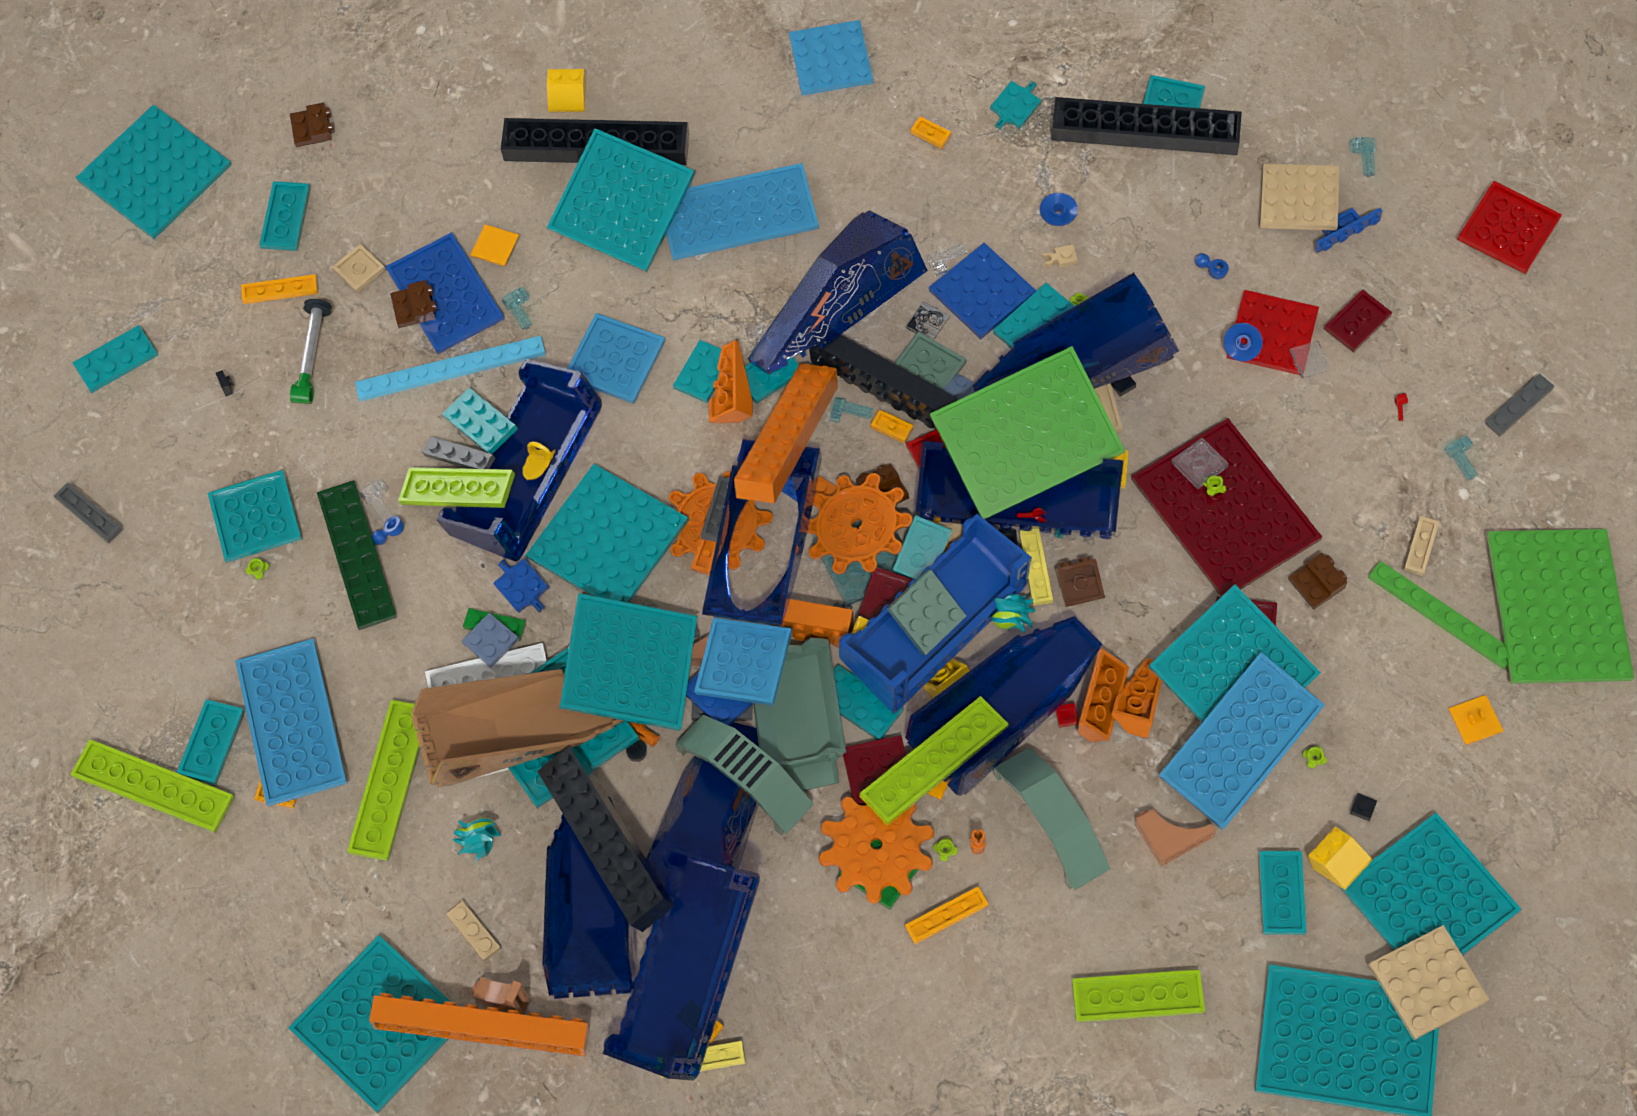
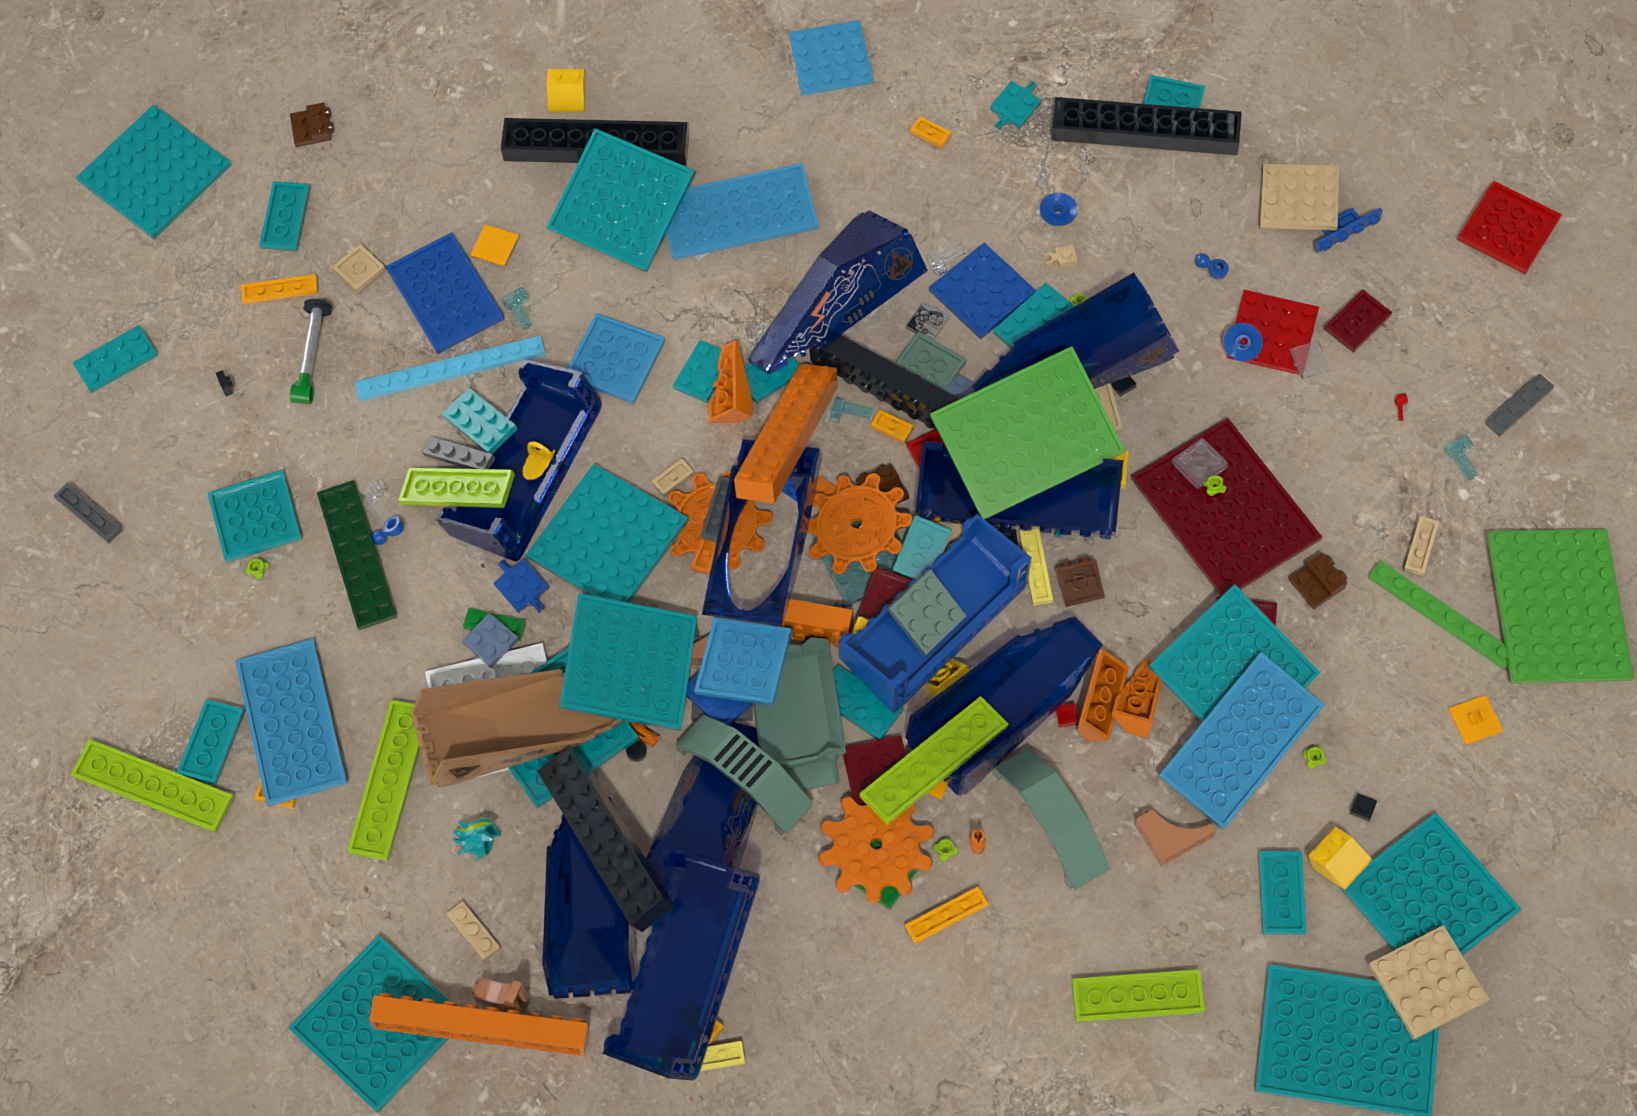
(413, 304): reddish brown plate -> none
(672, 477): none -> tan plate
(1013, 612): teal hair -> none
(1036, 514): red hand -> none
(1366, 147): clear light blue piece -> none

